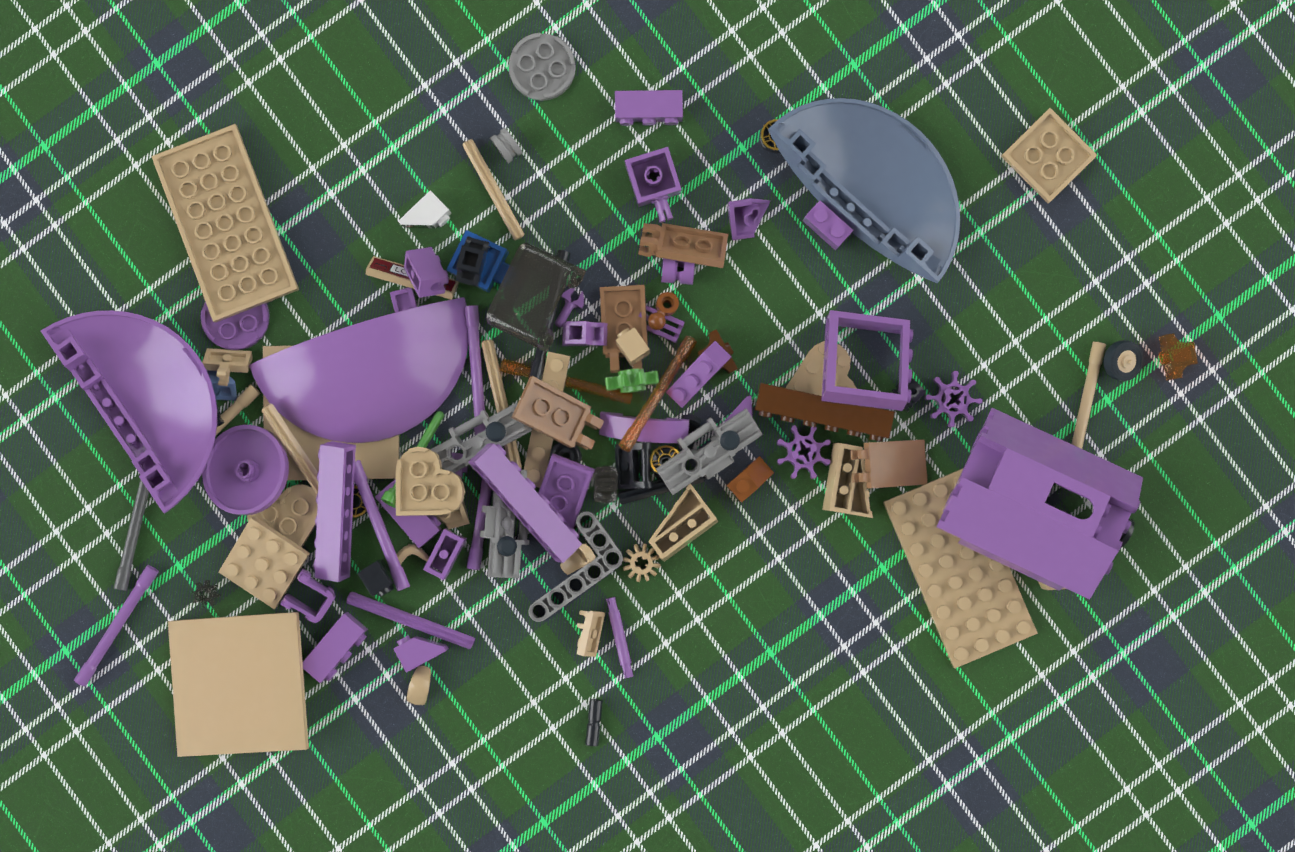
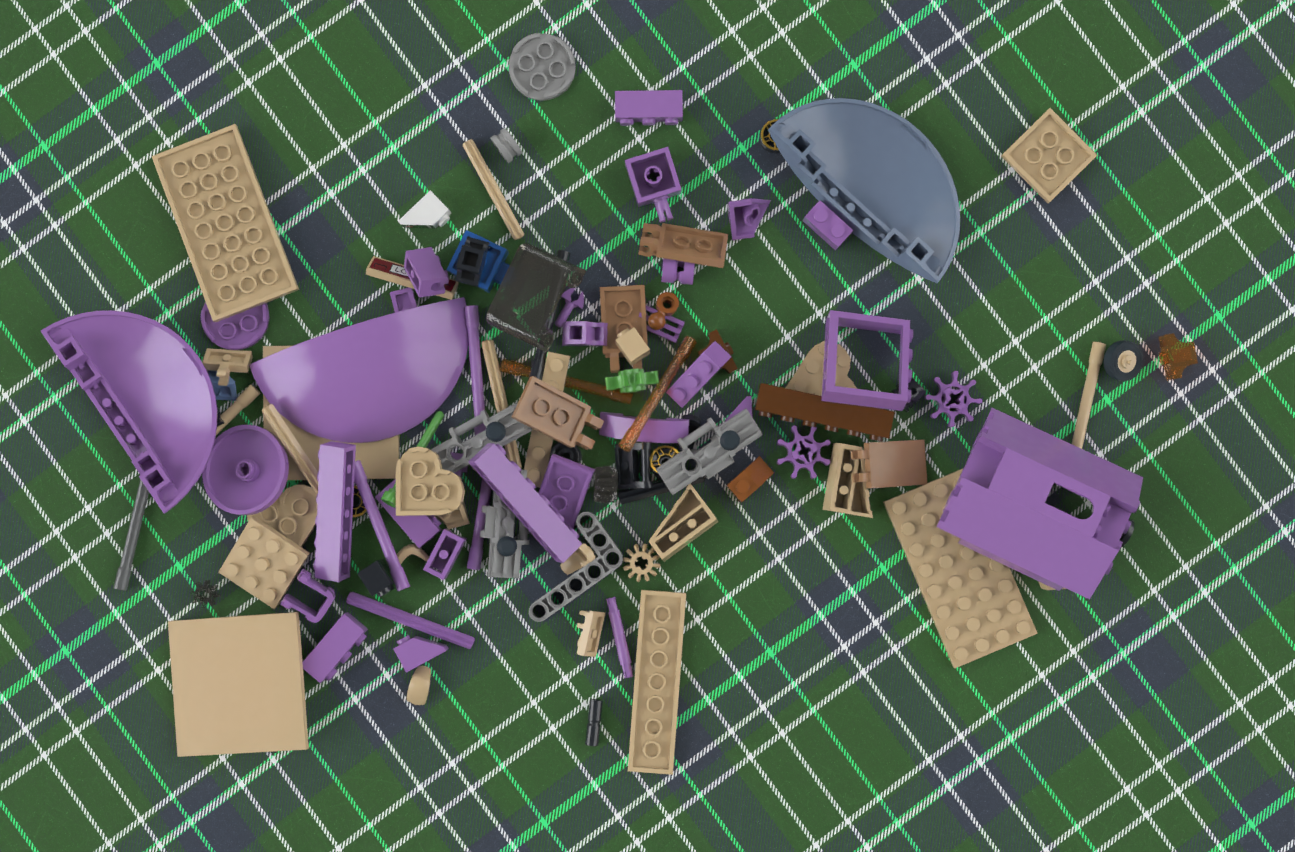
(141, 586): medium lavender piece -> none
(656, 682): none -> tan plate

